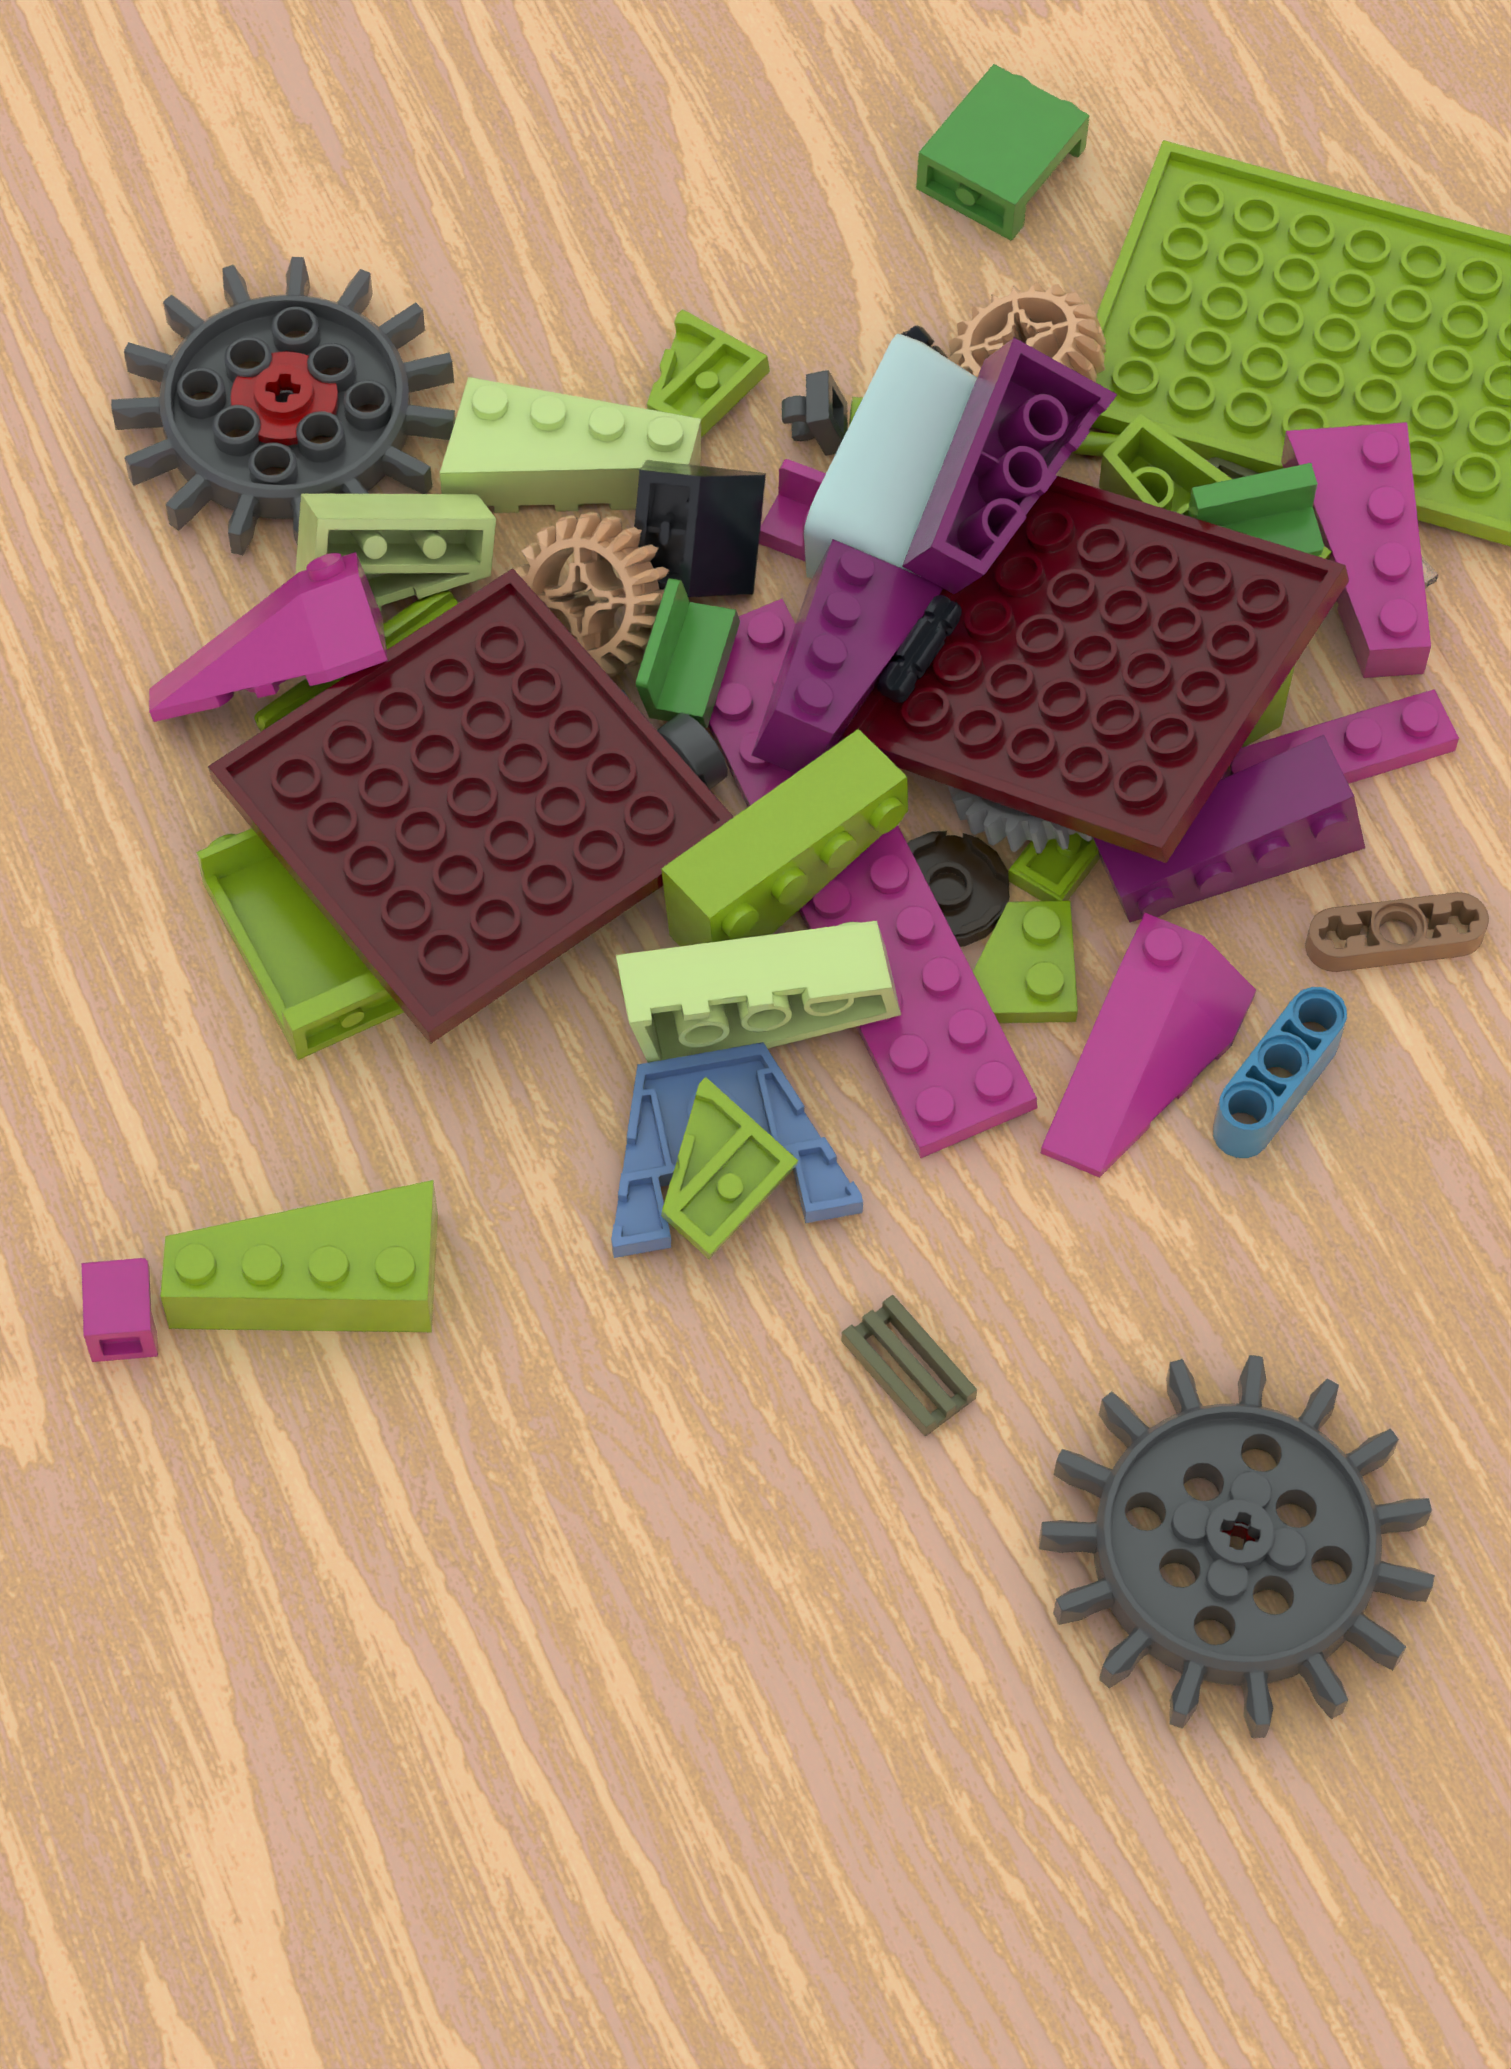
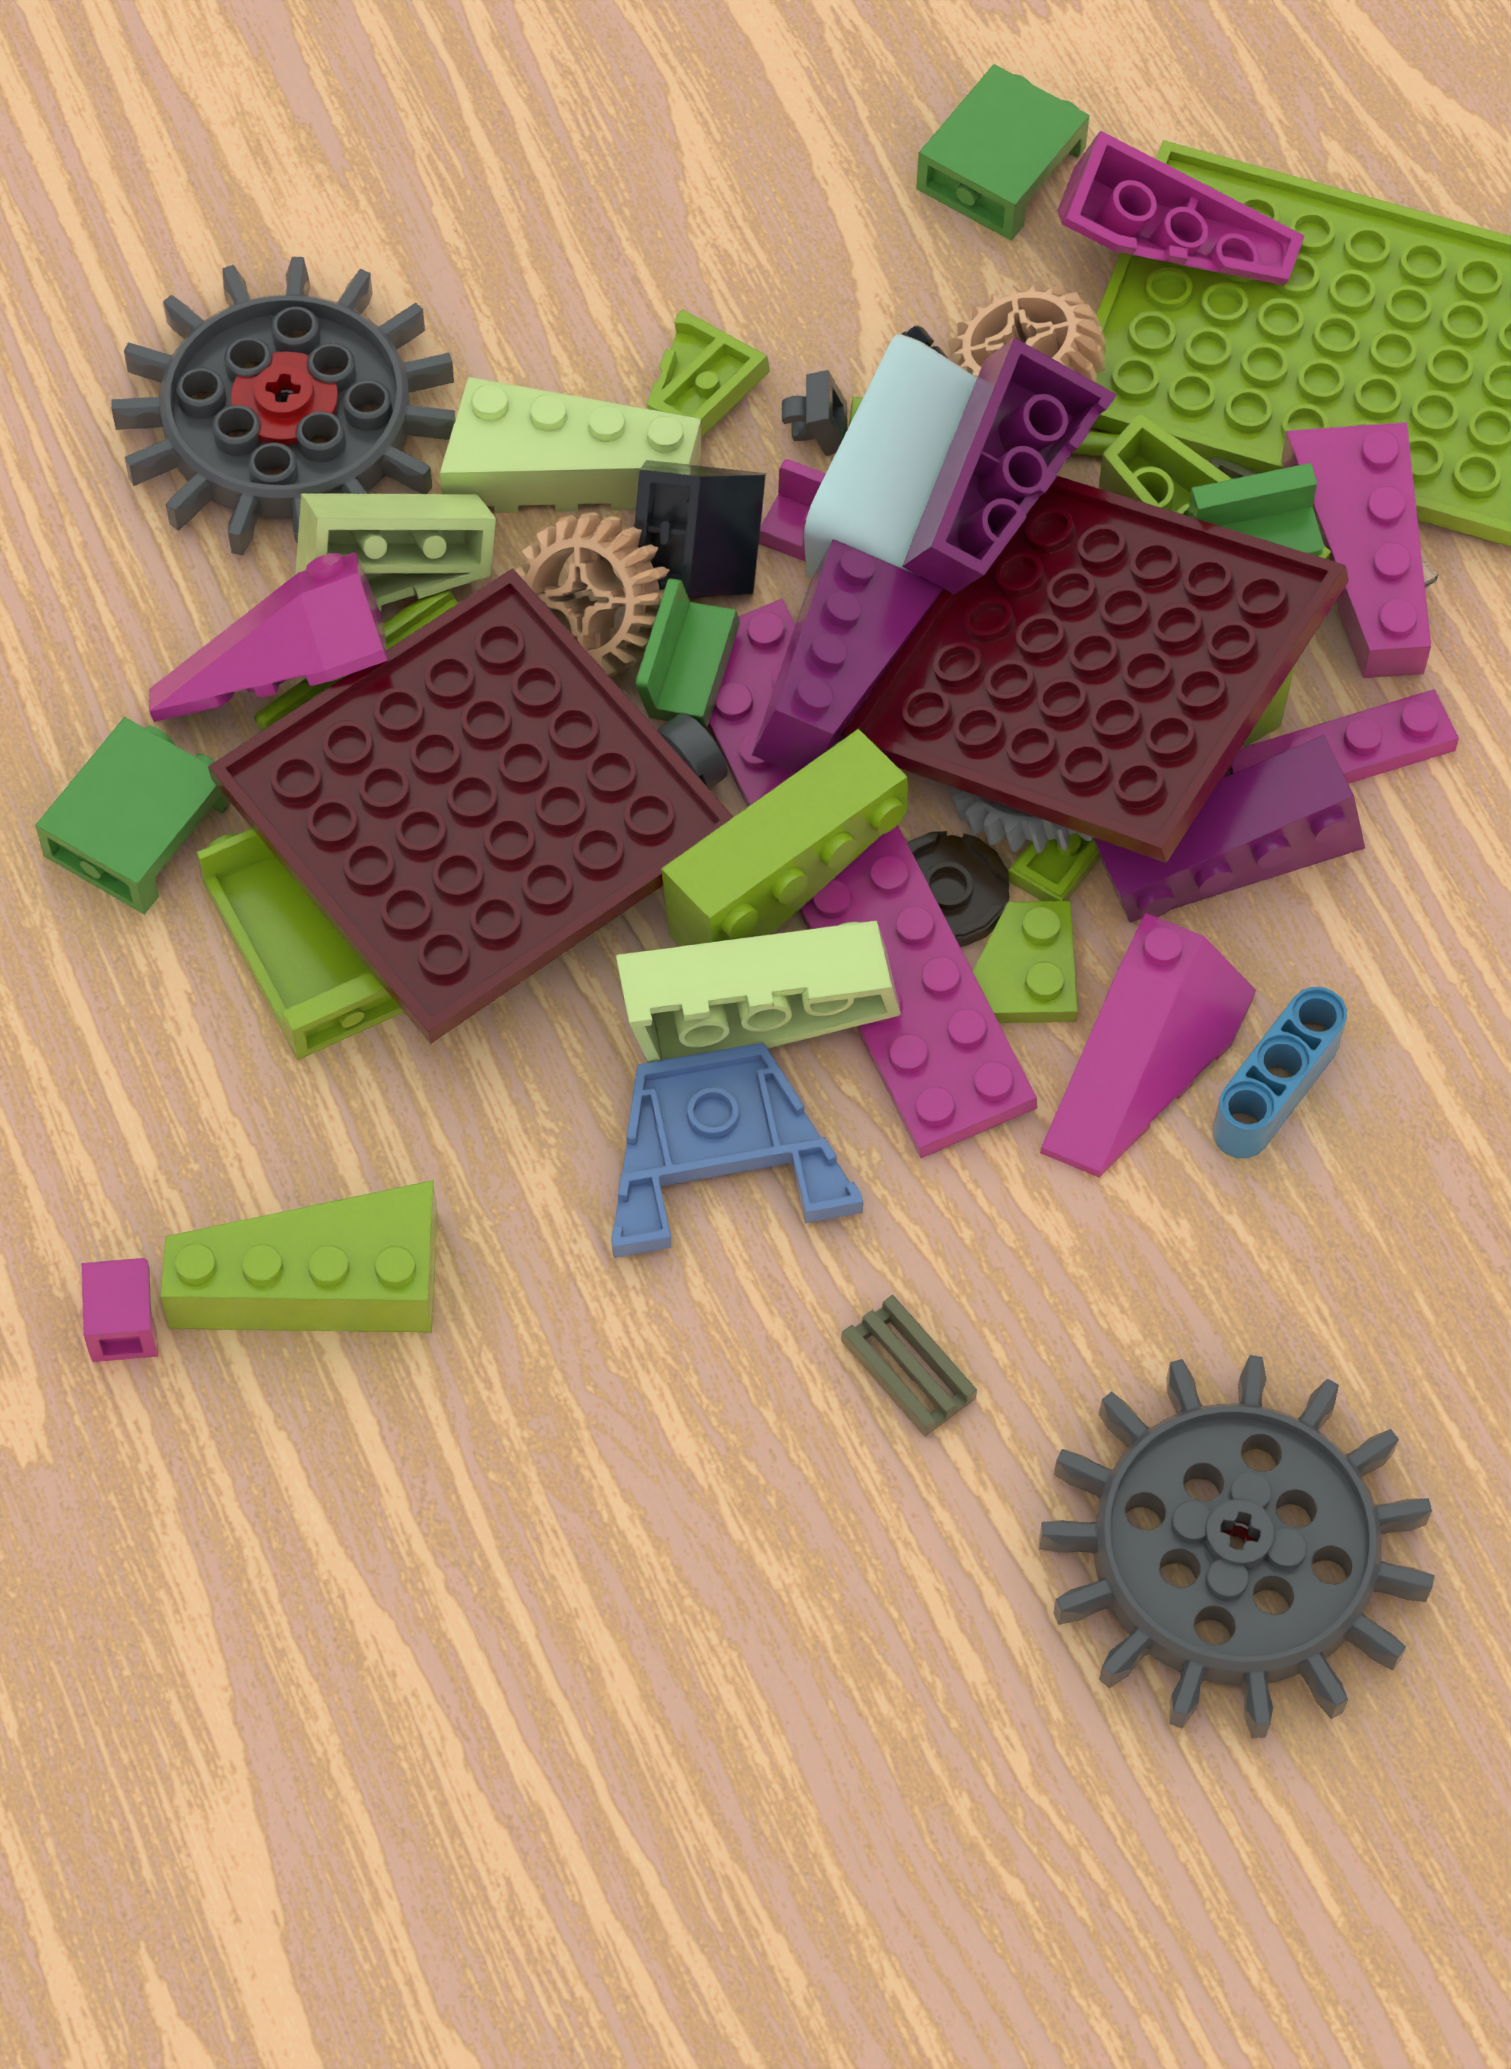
(129, 812): none -> bright green panel
(721, 1171): lime wing -> none
(919, 649): black axle -> none
(1170, 217): none -> dark pink wedge
(1380, 952): medium nougat beam -> none

